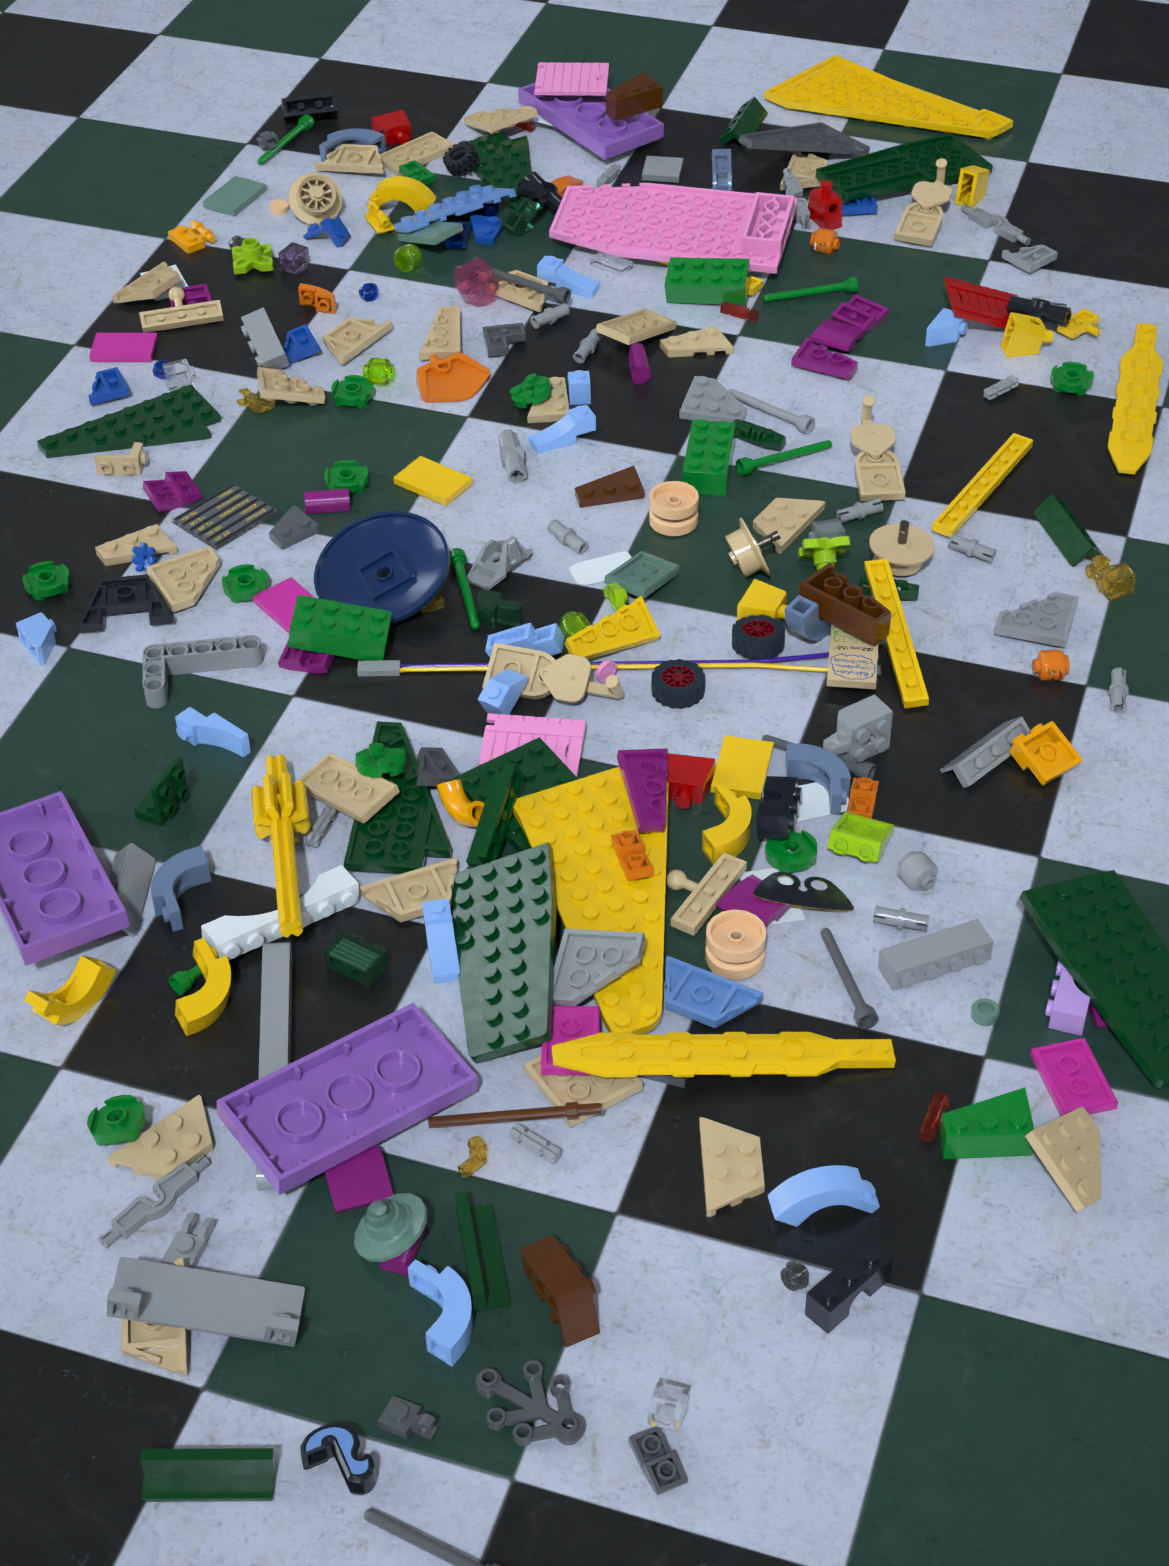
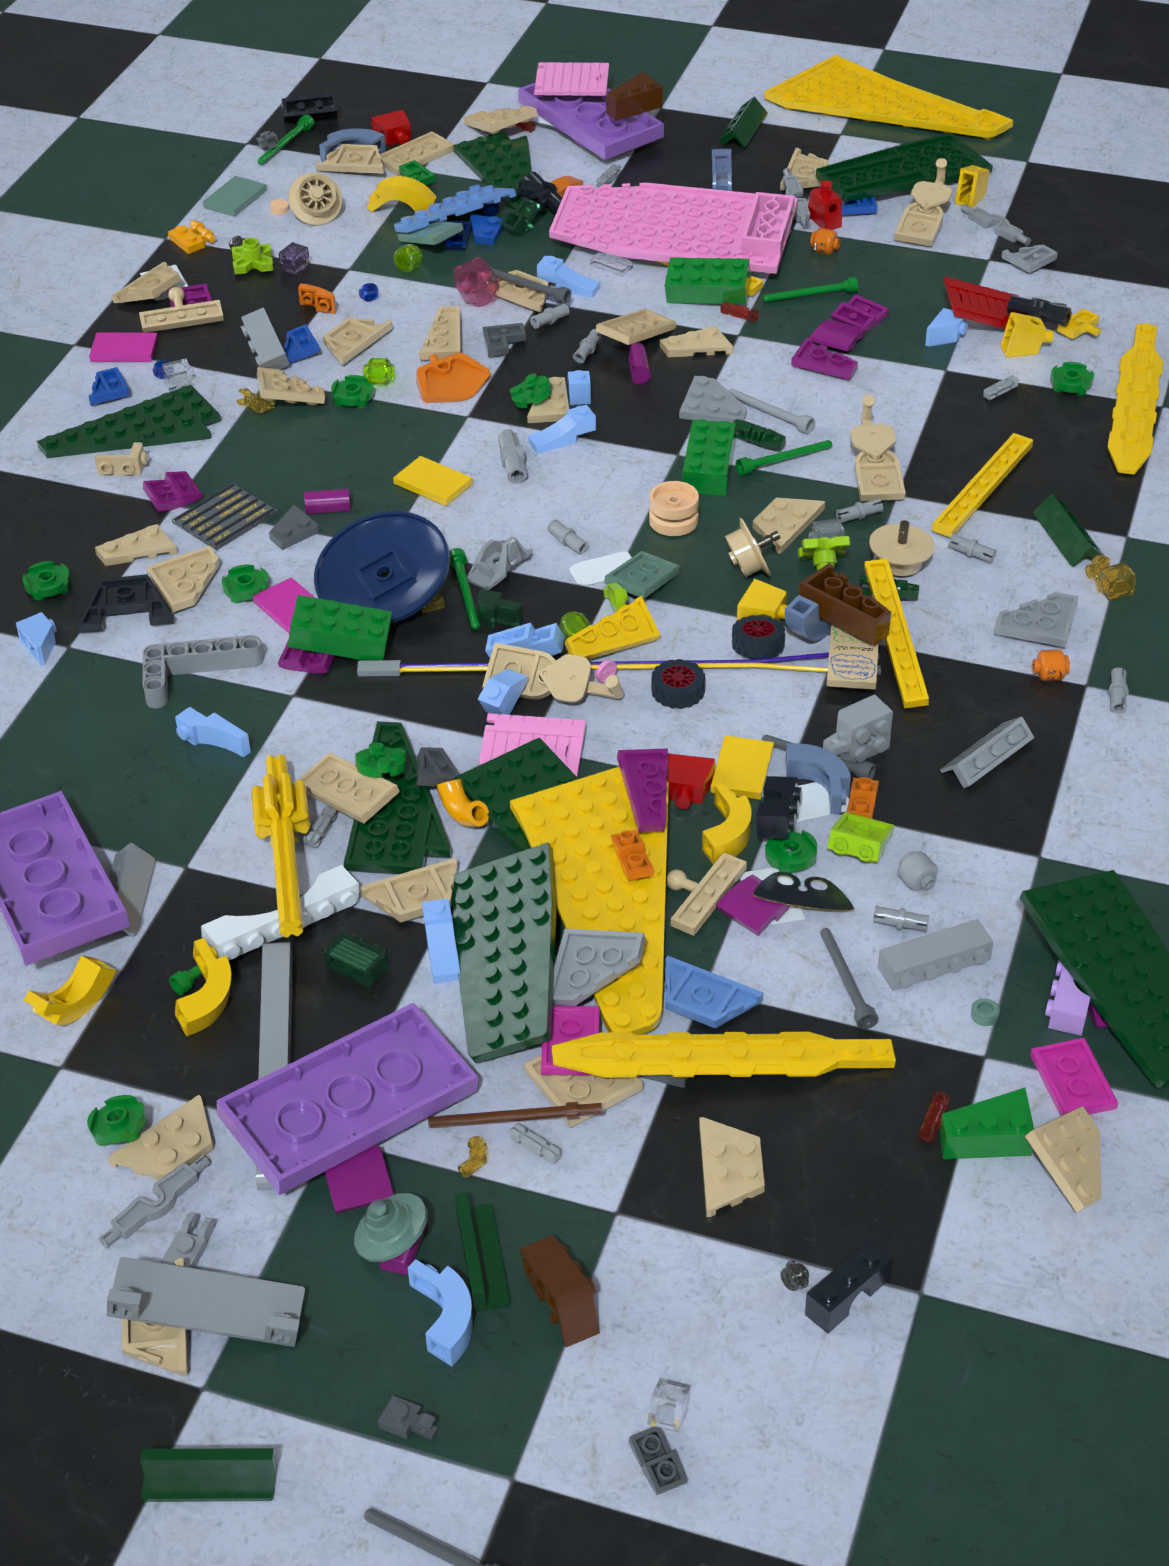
(144, 556): blue plant -> none
(165, 795): dark green bracket -> none
(175, 877): sand blue arch -> none
(334, 228): blue bracket -> none
(343, 1444): black animal -> none
(357, 478): green plate -> none
(377, 219): yellow hinge -> none
(461, 159): black tyre -> none
(495, 815): dark green panel -> none
(532, 1408): dark grey plant -> none
(611, 489): reddish brown wing -> none
(662, 169): light grey tile -> none
(735, 944): light nougat wheel -> none
(806, 138): dark grey wing -> none
(821, 1188): light blue arch -> none
(1045, 752): light orange plate -> none

